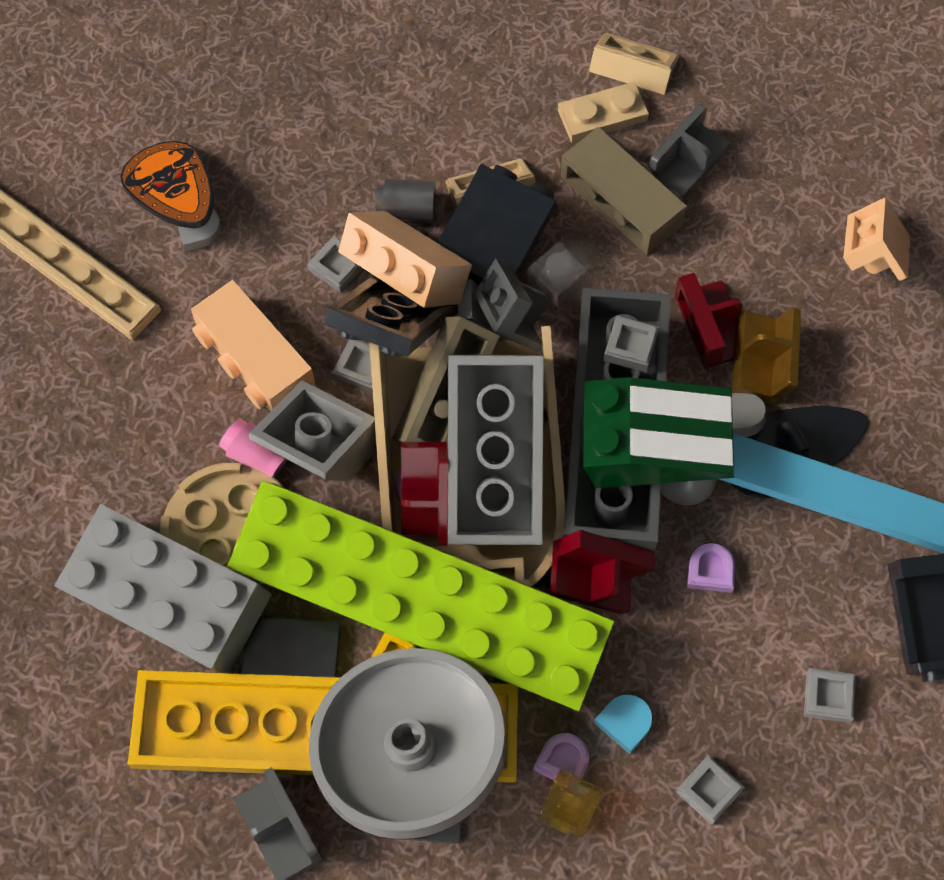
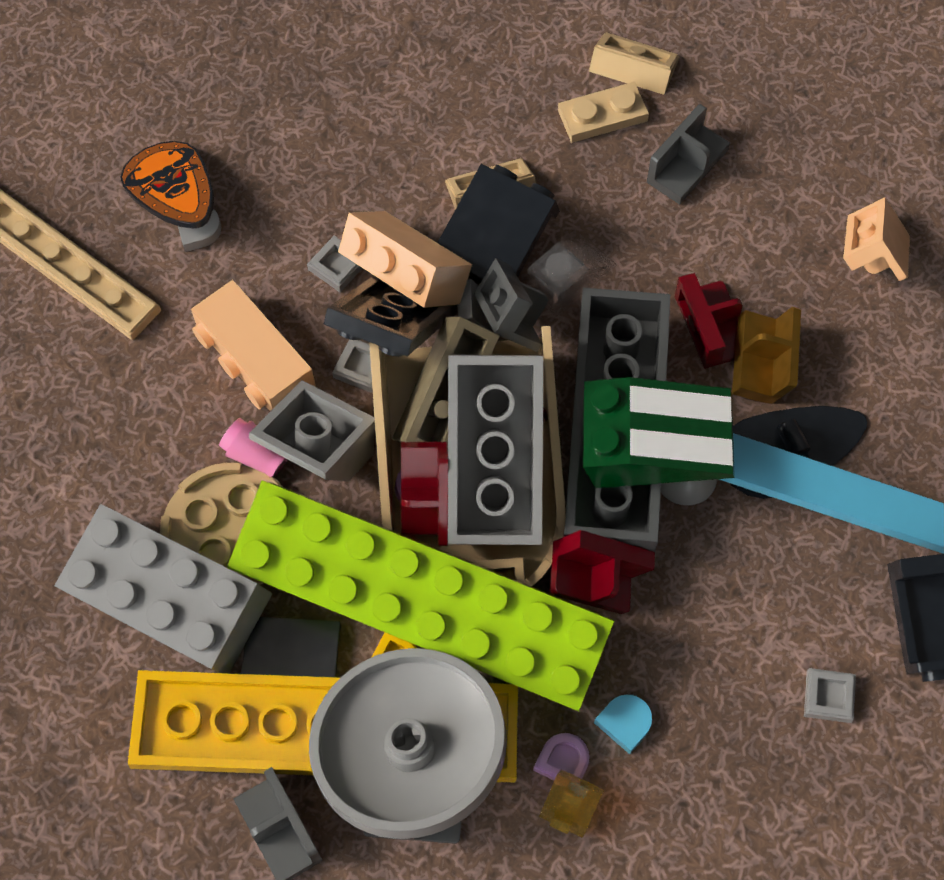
(407, 199): flat silver brick -> none
(623, 190): dark tan brick -> none
(631, 344): light grey tile -> none
(710, 789): light grey tile -> none
(711, 569): lavender tile -> none
(748, 414): light grey tile -> none

